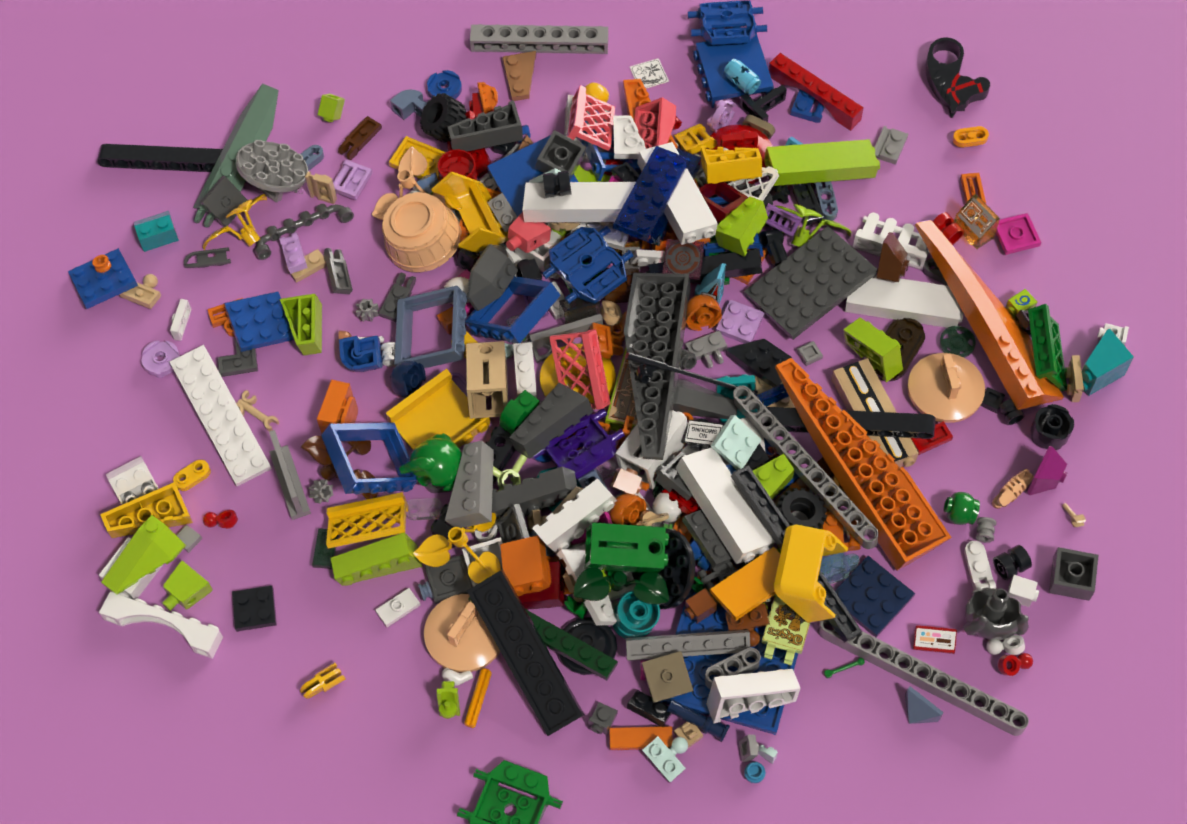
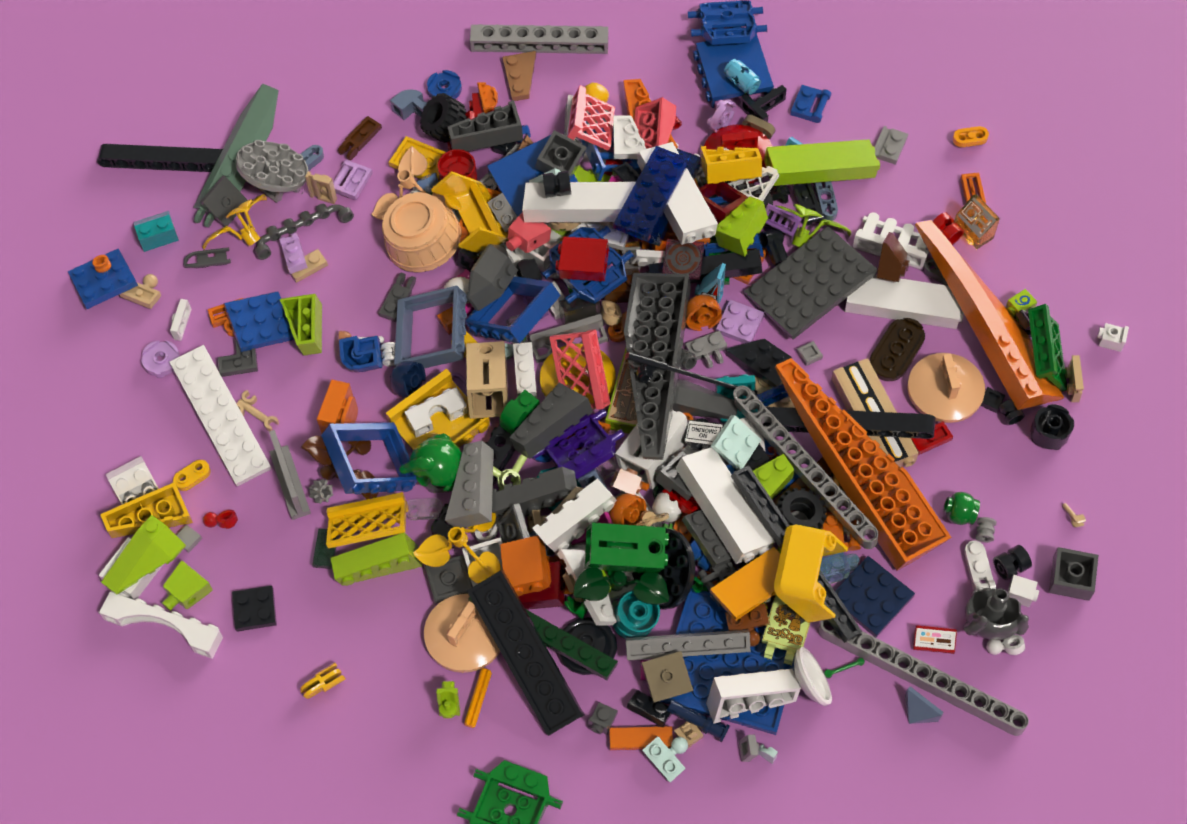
(331, 107): lime brick -> none
(338, 271): dark grey hinge -> none
(367, 310): light grey gear -> none
(398, 607): white plate -> none
(425, 591): sand blue bush -> none
(448, 402): none -> white arch
(458, 678): white arm -> none
(482, 161): red plate -> none
(583, 258): none -> red brick
(608, 343): orange hinge -> none
(626, 430): orange tile -> none
(650, 73): white sticker -> none
(689, 141): yellow plate -> none
(700, 606): dark orange brick -> none
(737, 660): light grey beam -> none
(754, 772): dark azure plate -> none
(811, 677): none -> white dish
(841, 107): red arch -> none
(876, 346): lime wedge -> none
(947, 83): black animal -> none
(957, 342): clear green wheel -> none
(1013, 489): light nougat hinge -> none
(1014, 663): red plate -> none
(1017, 234): dark pink plate -> none
(1049, 473): magenta slope -> none
(1106, 363): teal slope -> none

